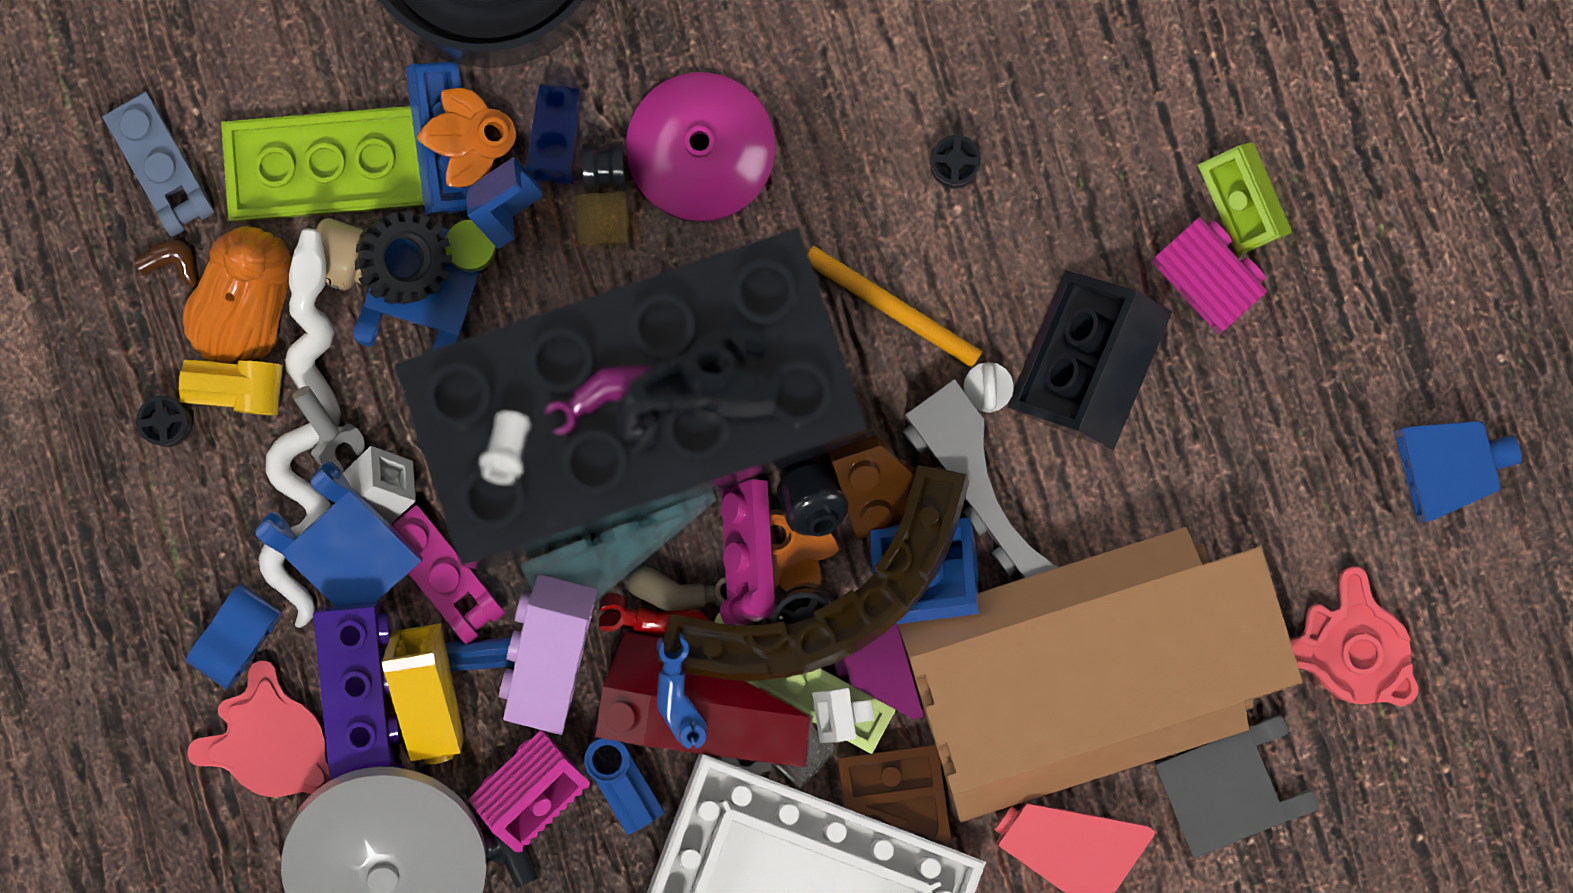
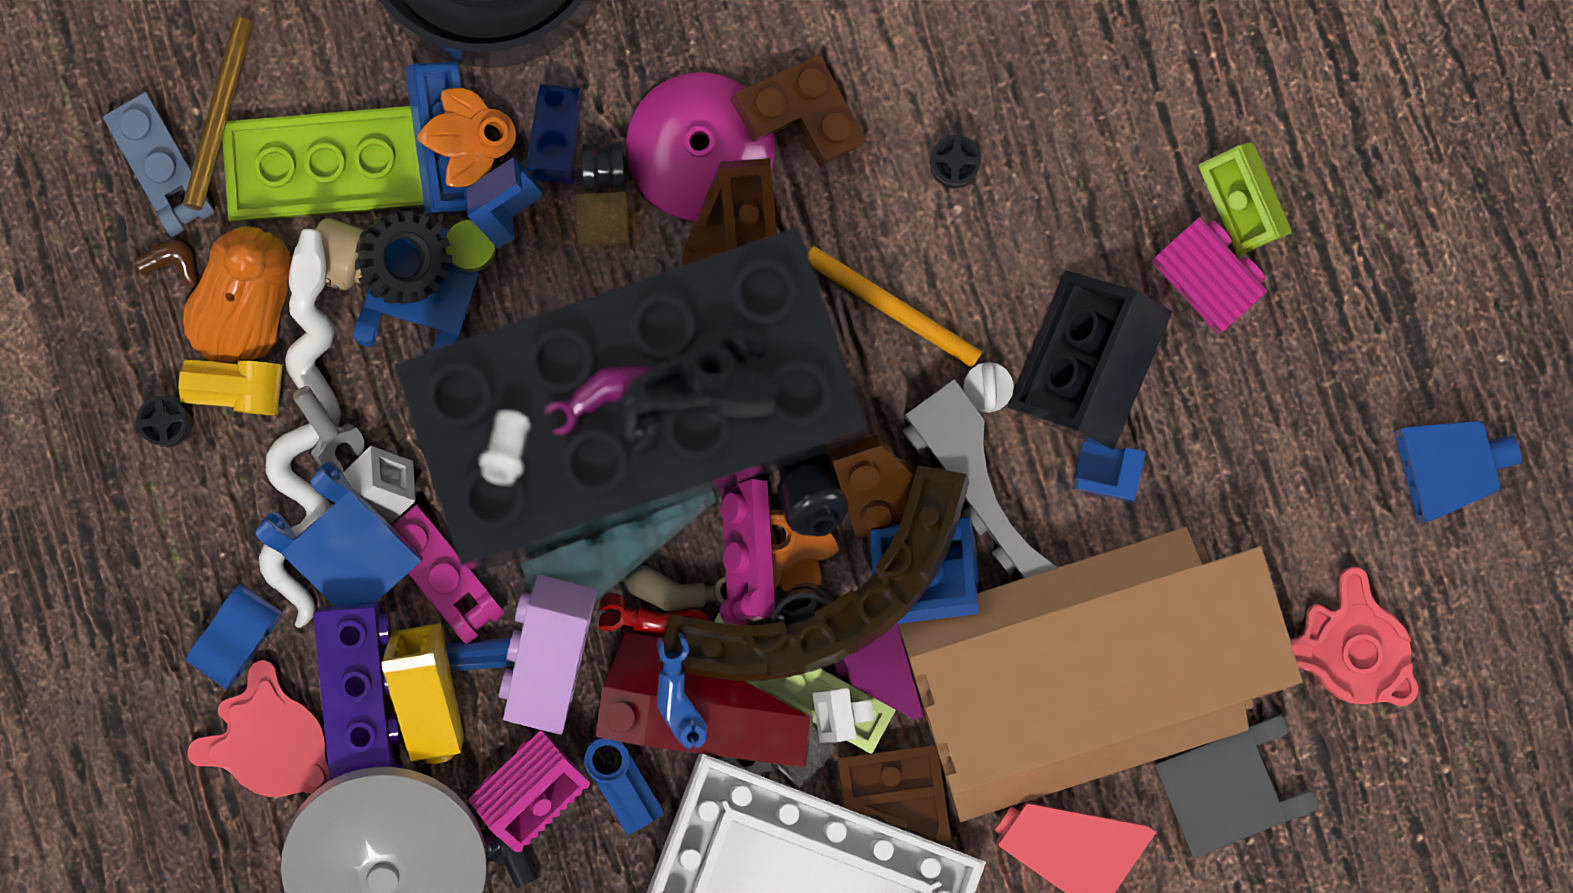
(218, 113): none -> pearl gold bar
(734, 211): none -> reddish brown wing
(804, 97): none -> reddish brown plate
(1108, 472): none -> blue panel

